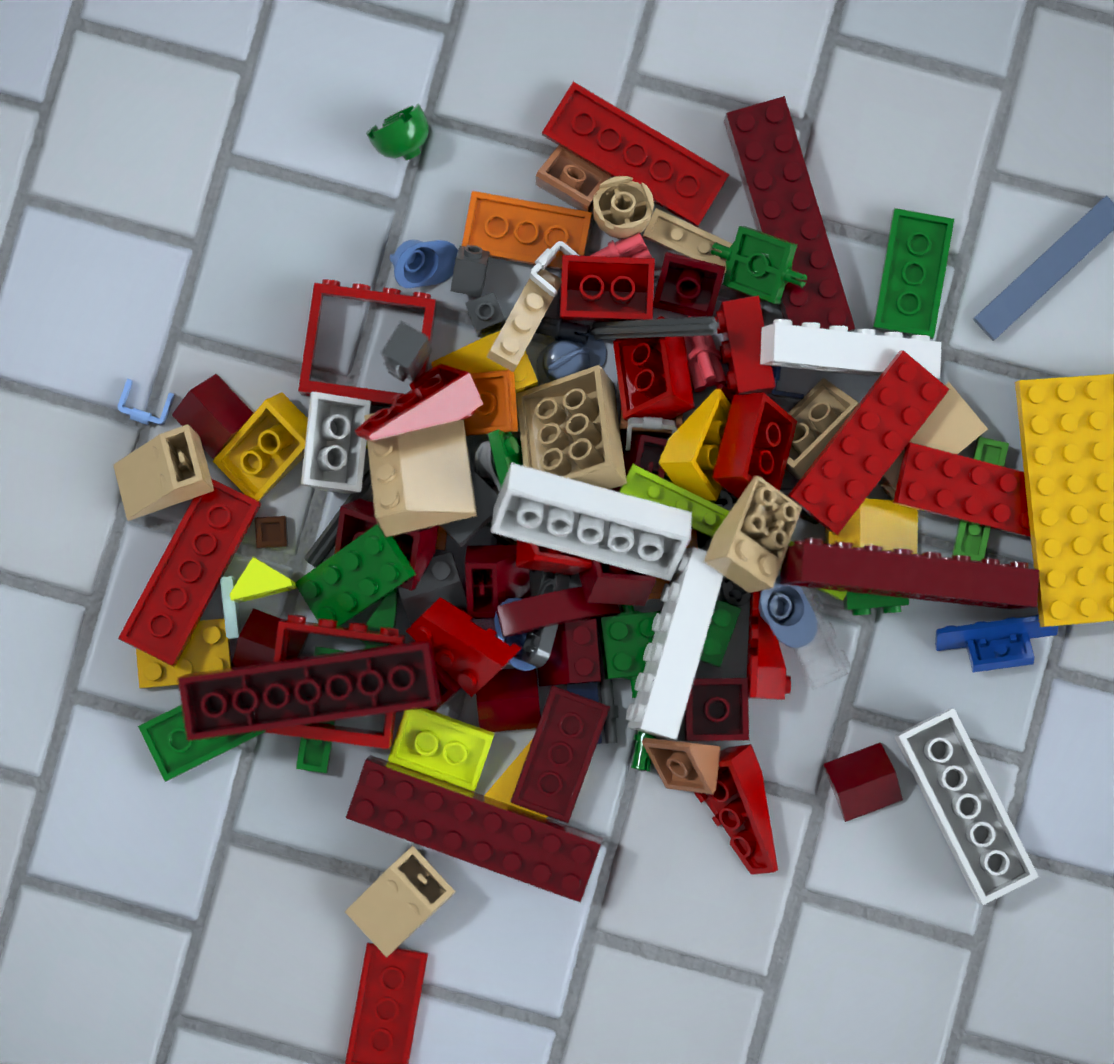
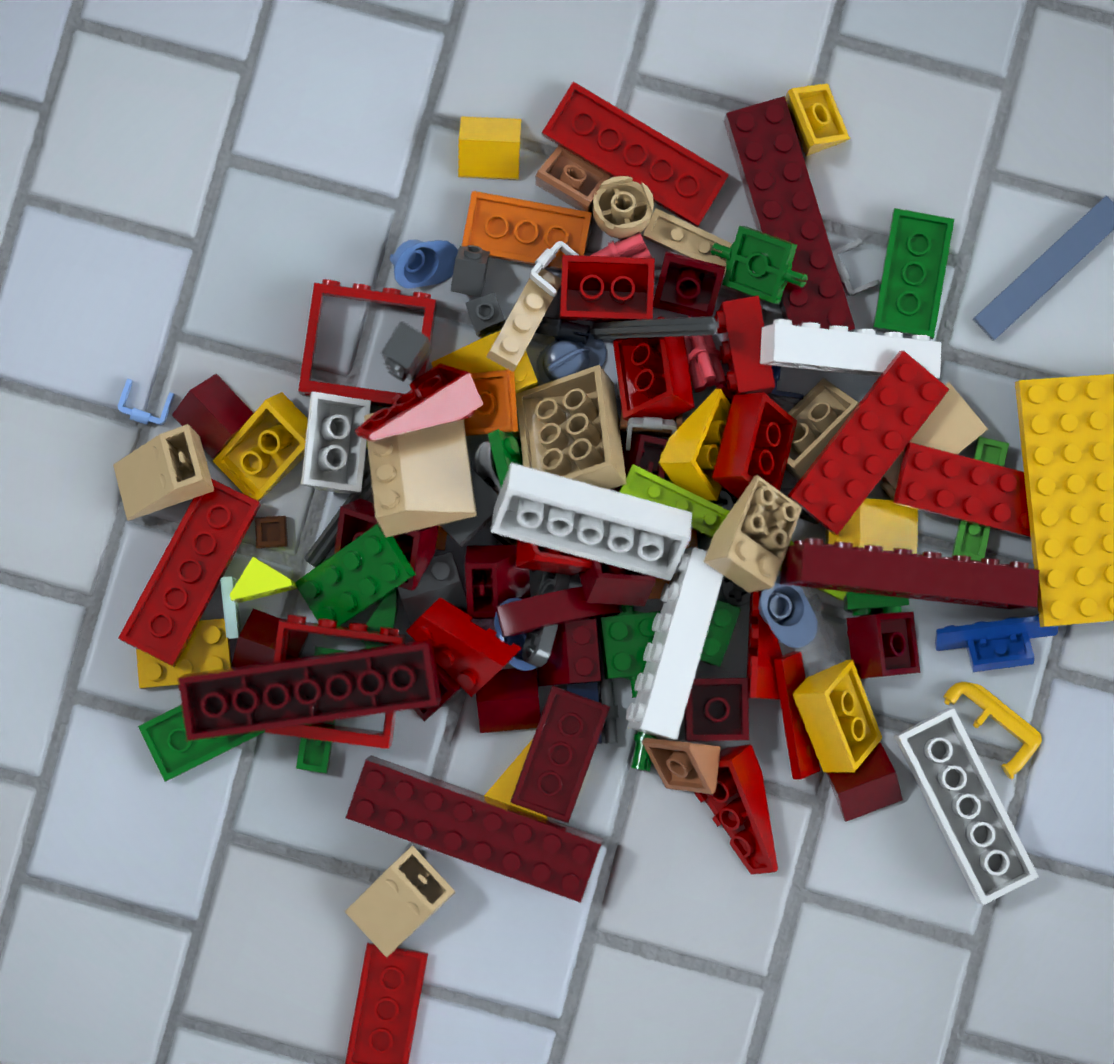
(401, 133): green cylinder -> none
(441, 747): neon yellow tile -> none
(489, 148): none -> yellow slope
(789, 677): none -> red tile
(816, 118): none -> yellow slope
(838, 717): none -> yellow slope
(844, 274): none -> light grey piece
(883, 644): none -> dark red slope
(1003, 716): none -> yellow piece

